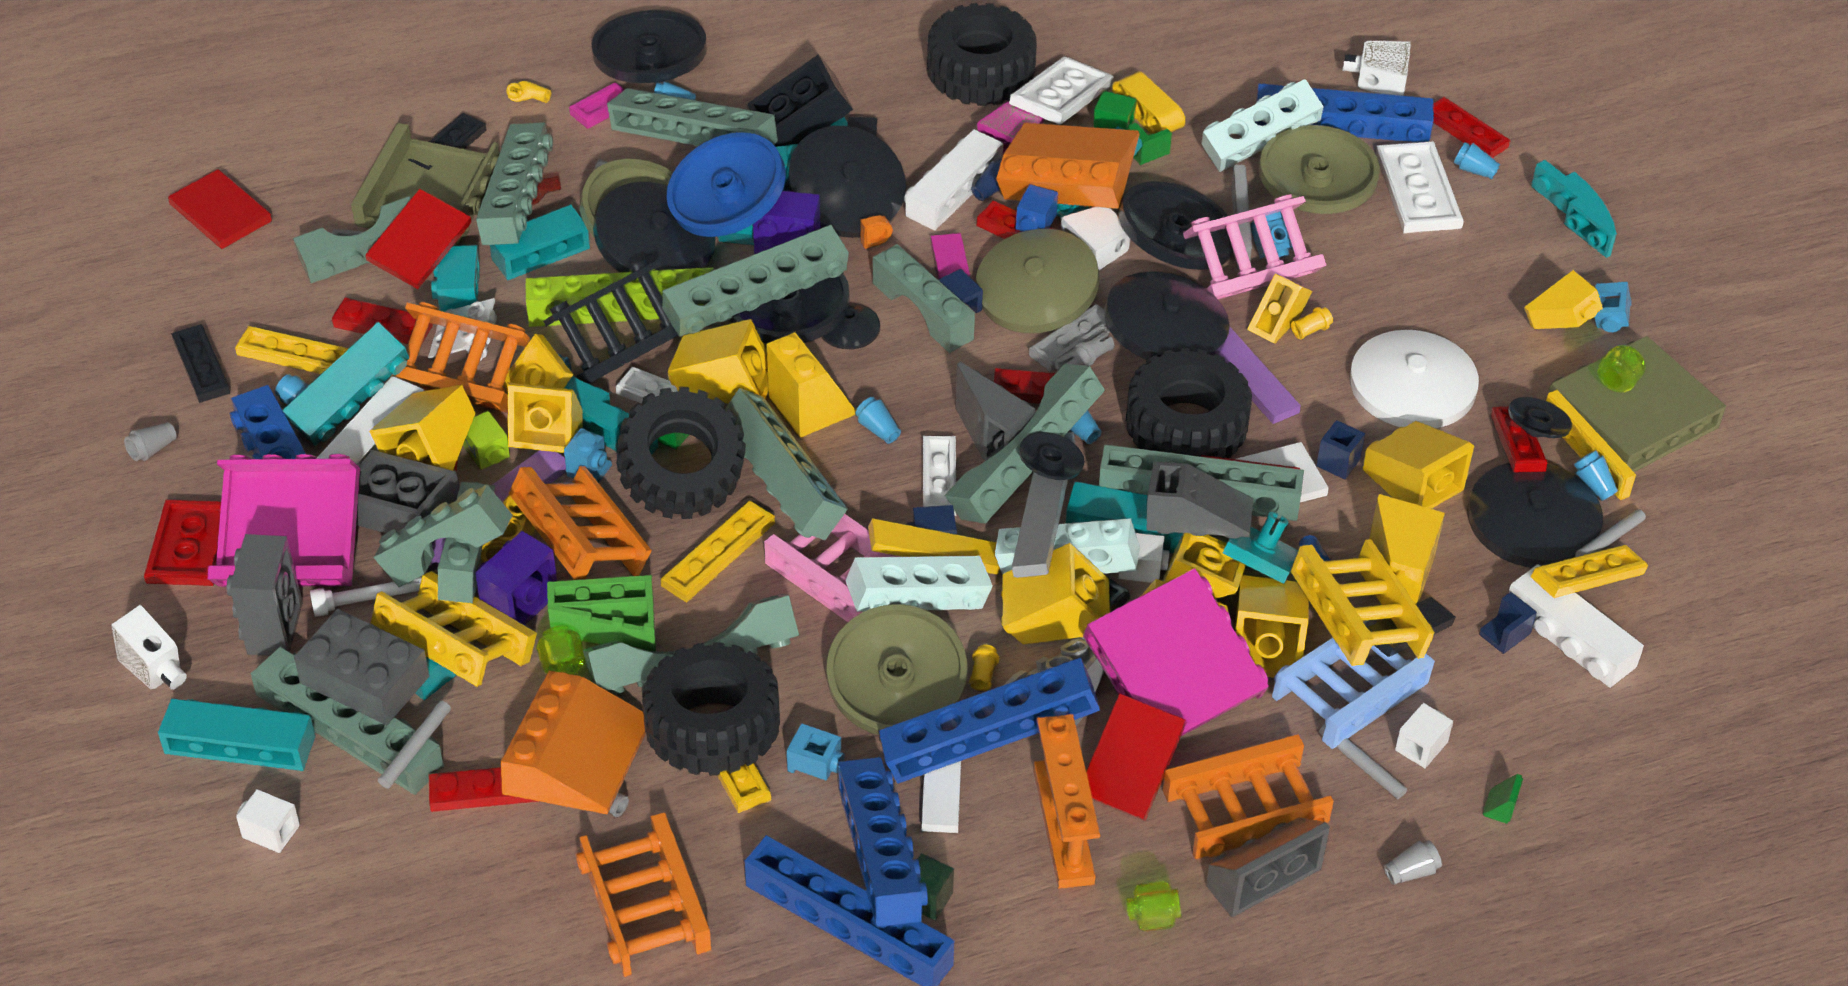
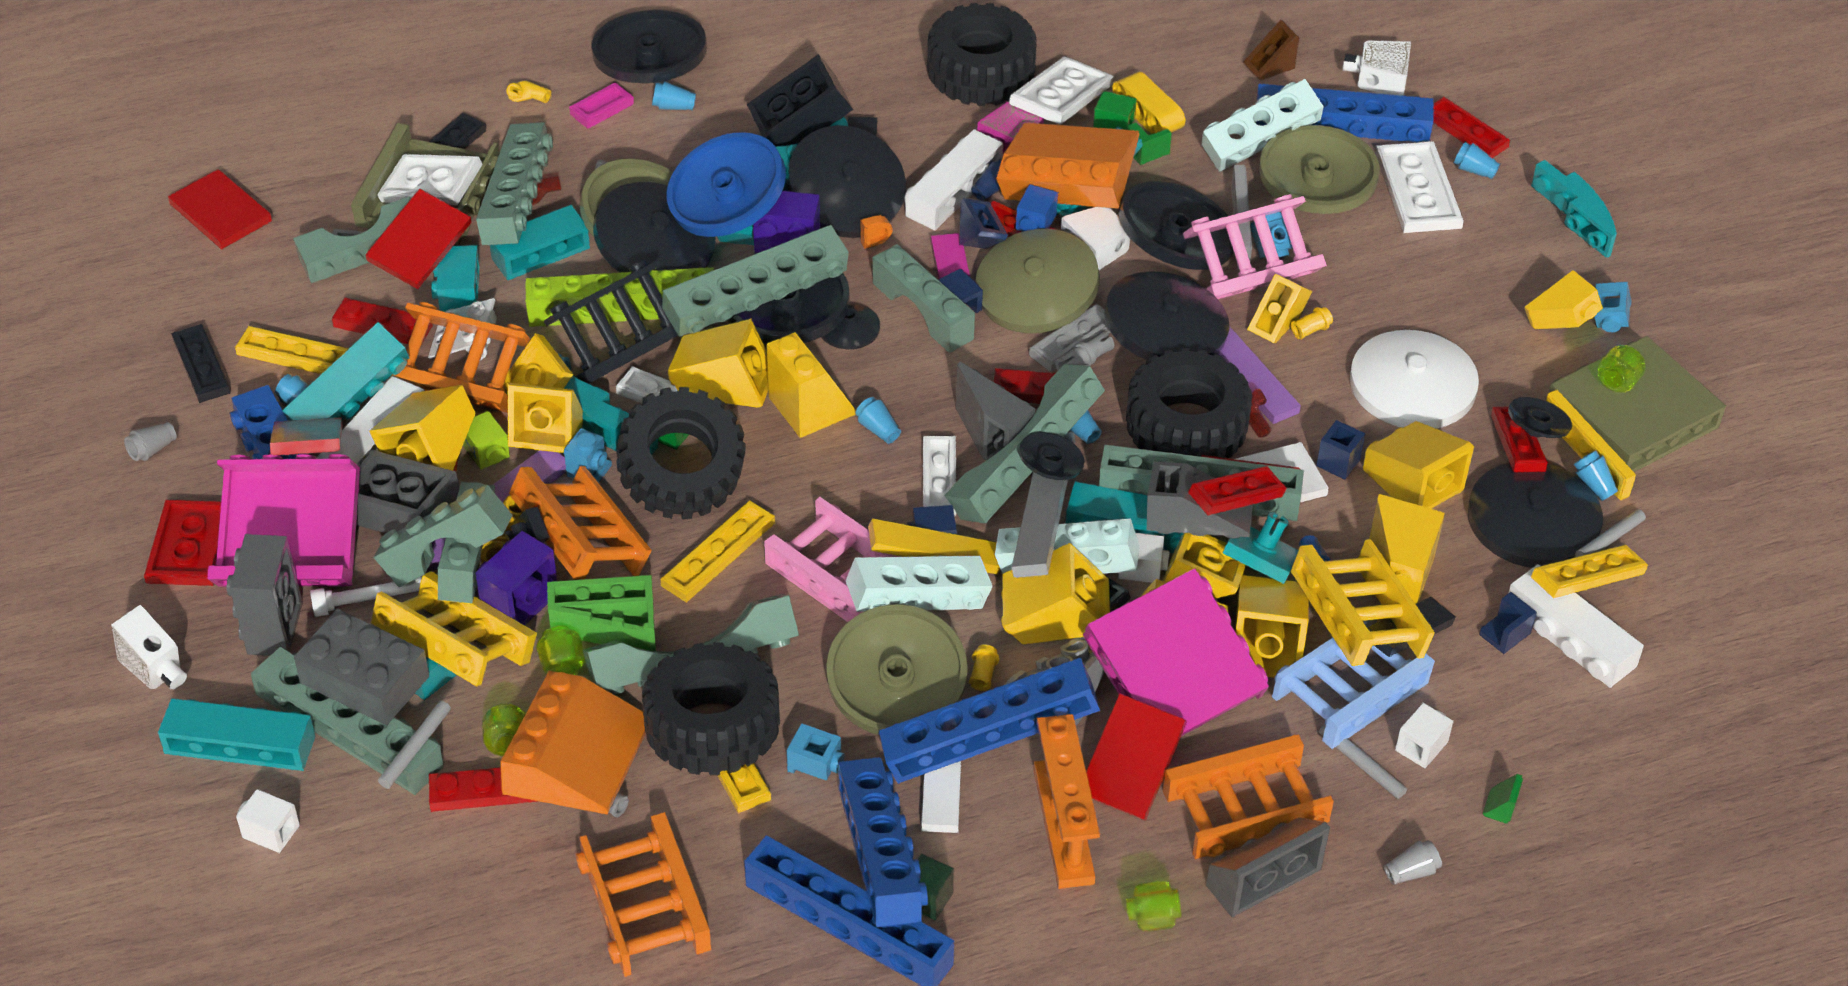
(306, 436): none -> tile
(436, 174): none -> white tile
(500, 726): none -> clear neon green head
(530, 523): none -> black tile
(684, 119): sand green brick -> none
(786, 468): sand green brick -> none
(980, 225): none -> dark blue slope
(1237, 490): none -> red tile
(1257, 420): none -> clear red arm
(1274, 53): none -> reddish brown slope

